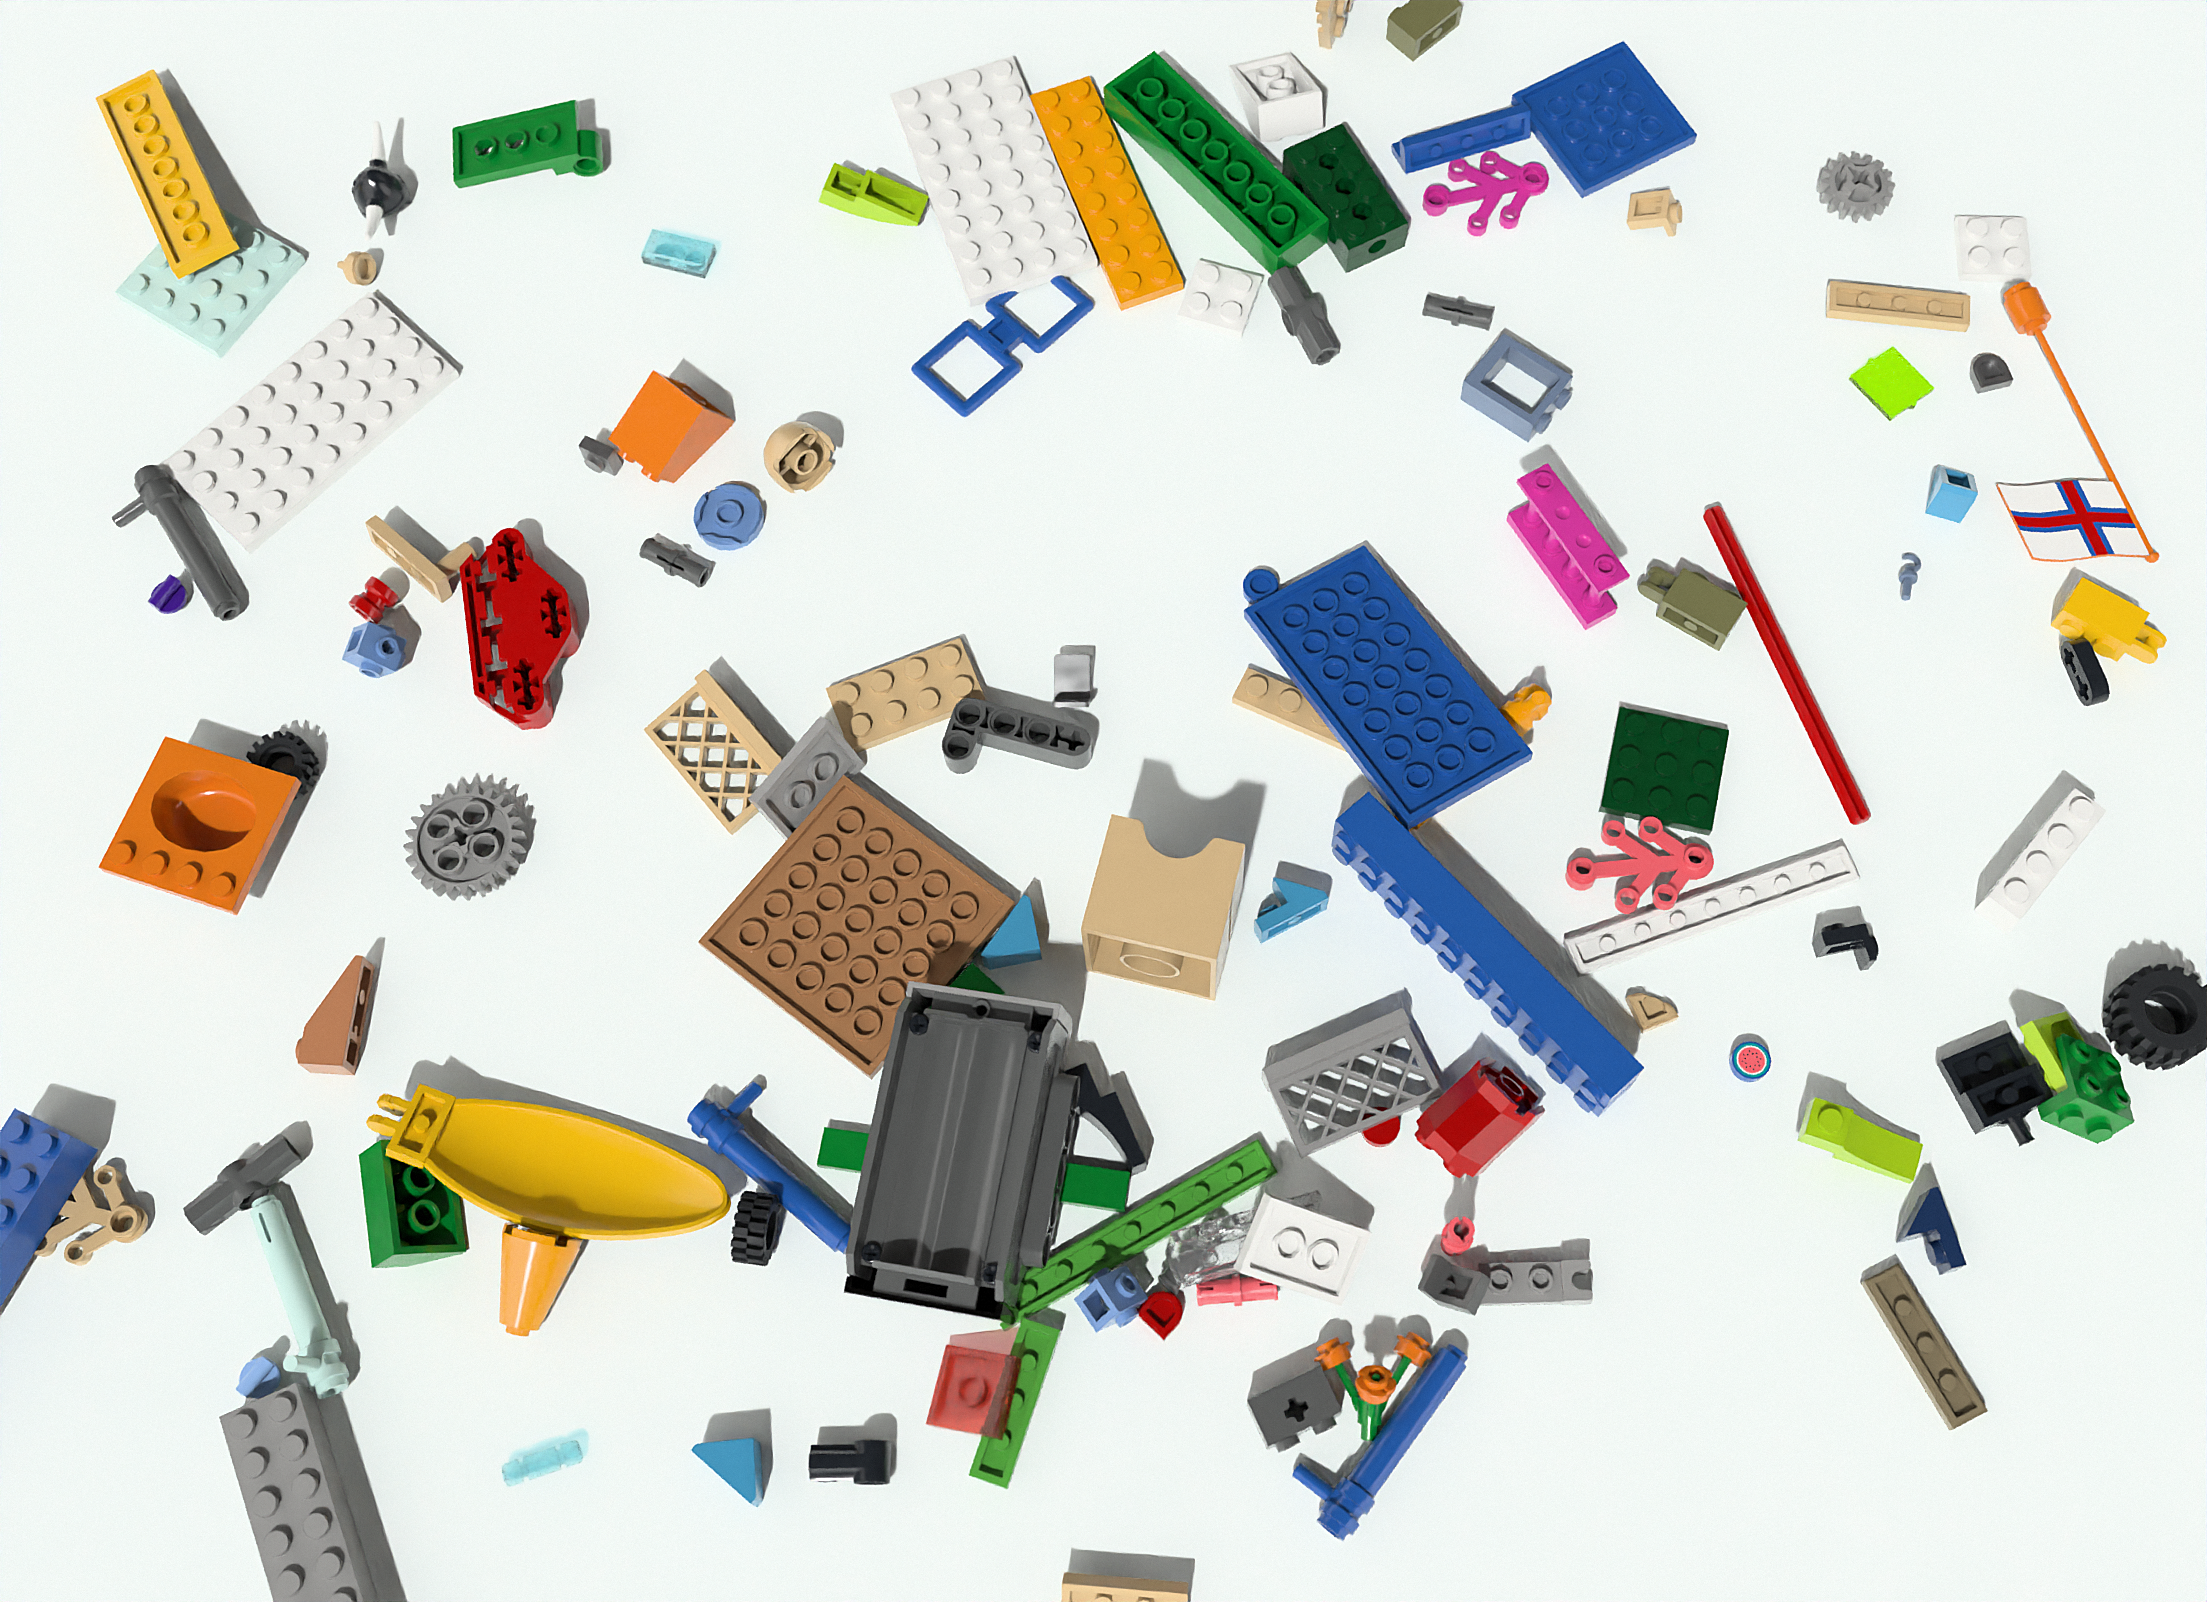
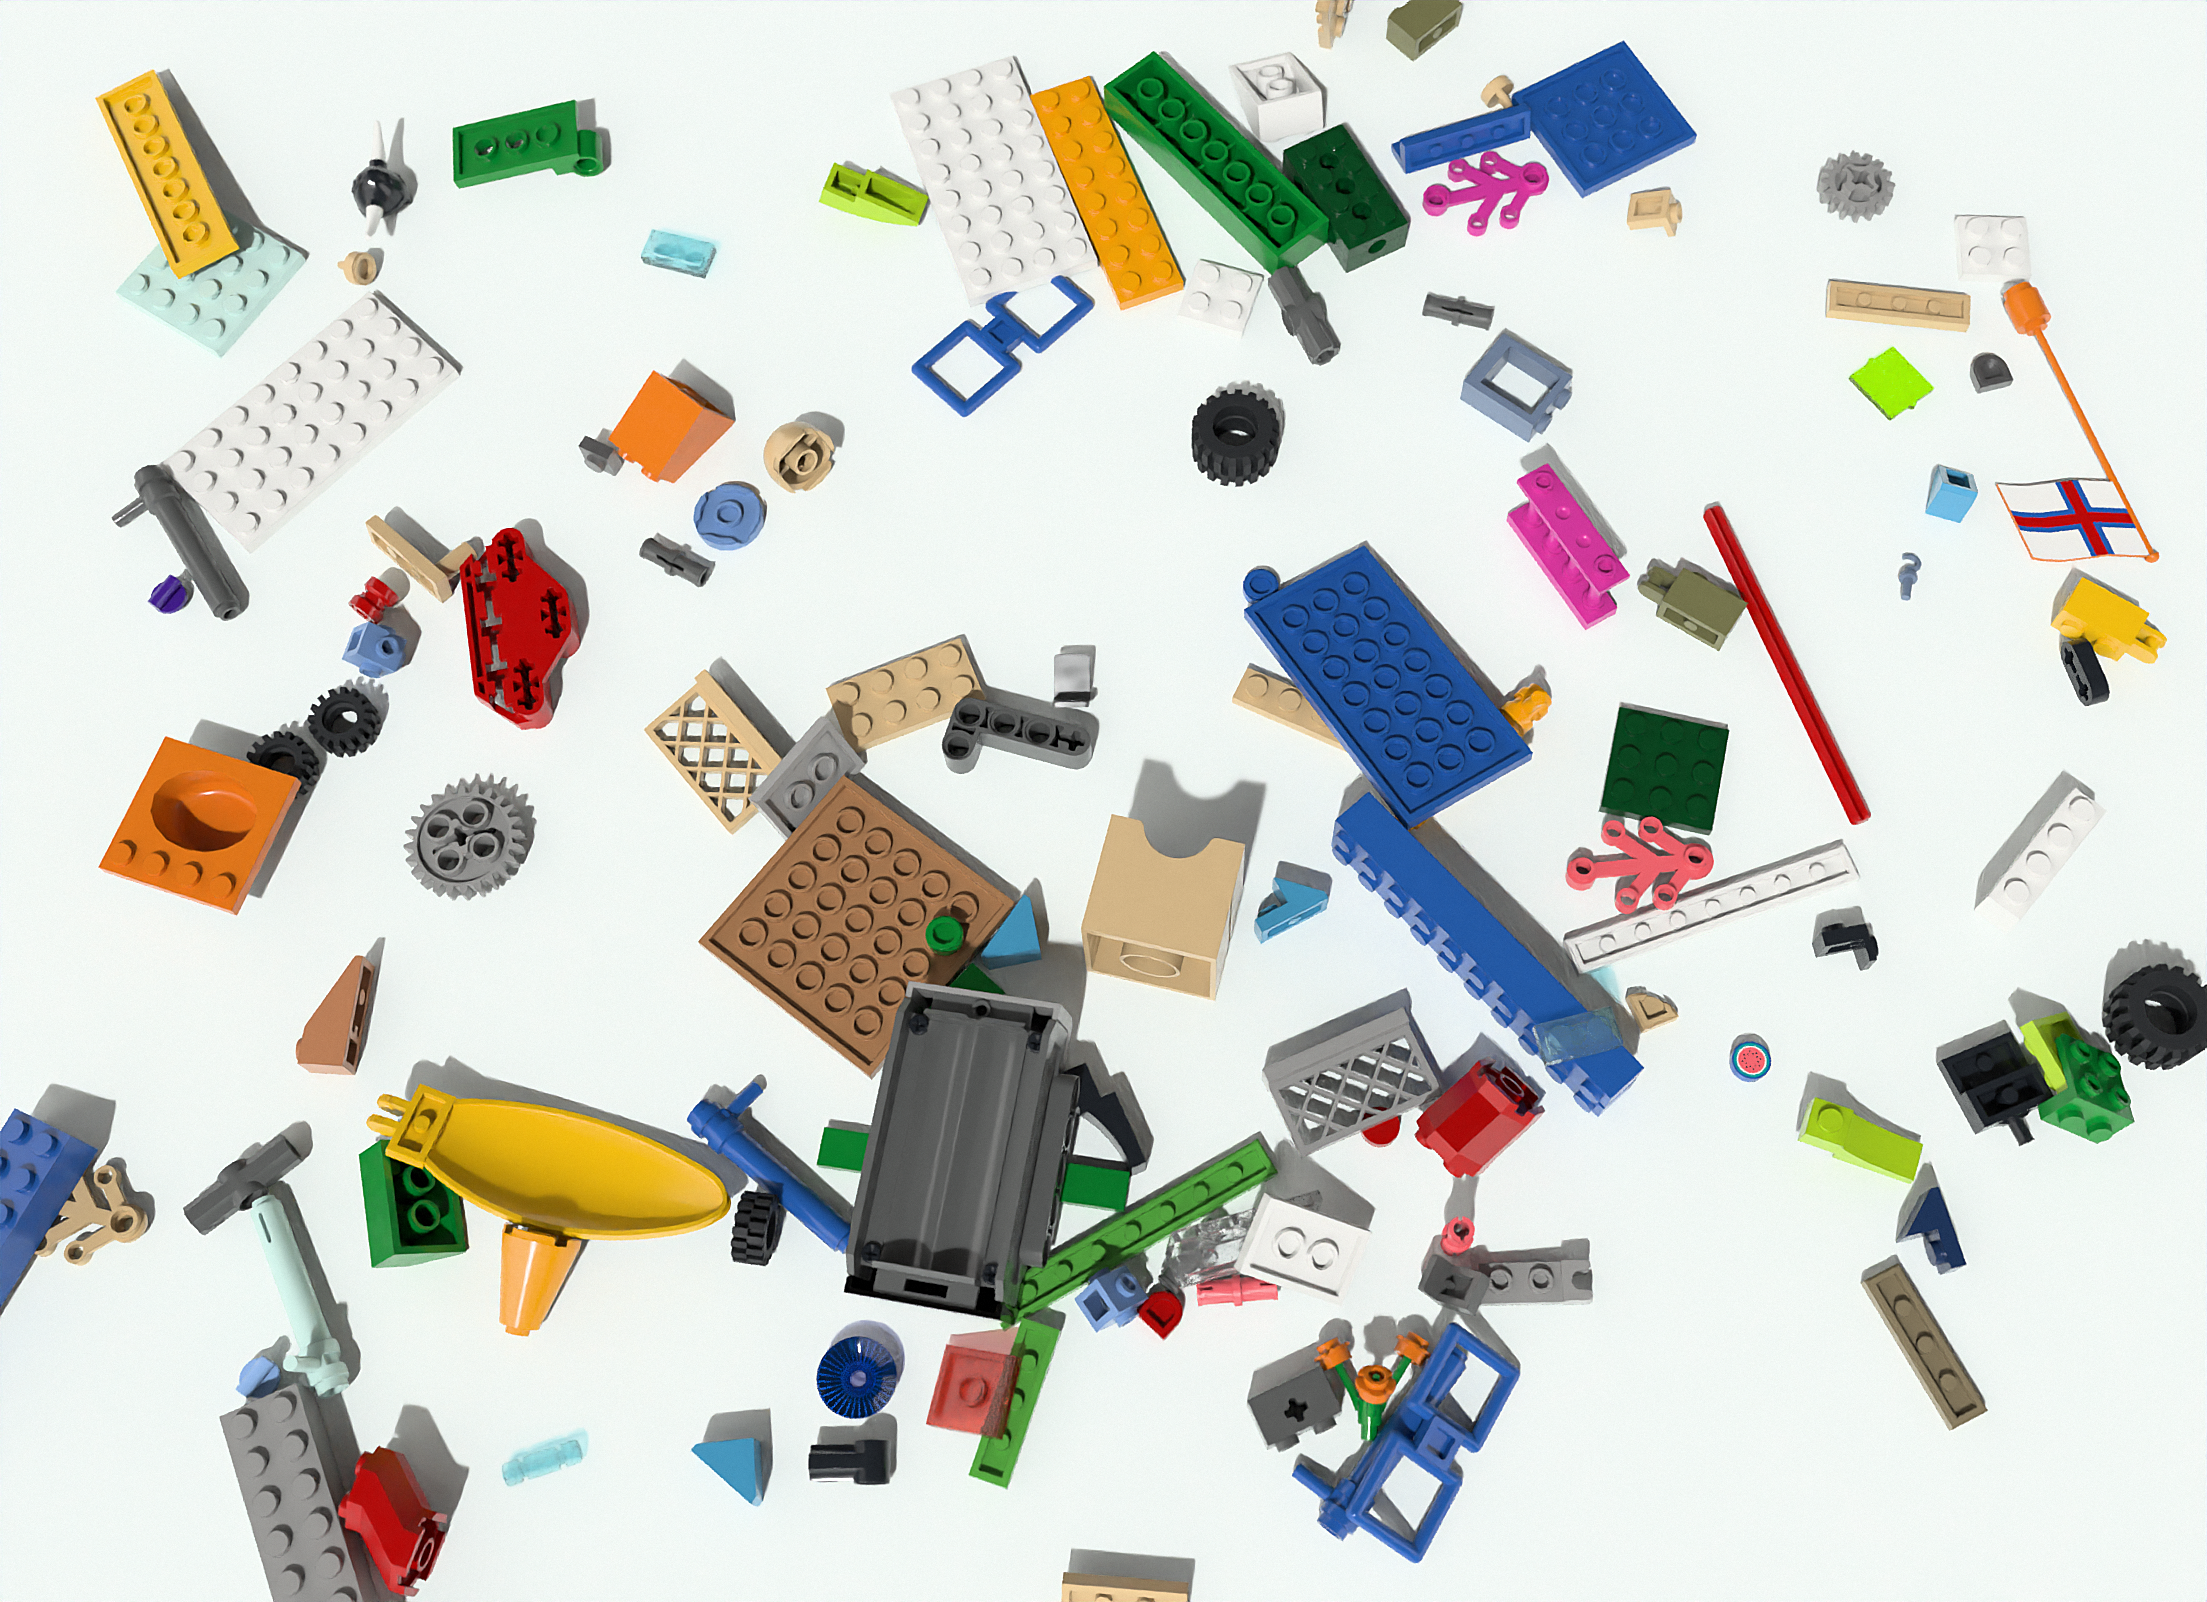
(334, 706): none -> black tyre
(394, 1519): none -> red brick
(842, 1363): none -> clear blue dish
(944, 935): none -> green tile
(1241, 414): none -> black tyre
(1433, 1443): none -> blue bar
(1497, 92): none -> tan tile
(1577, 1036): none -> clear light blue plate

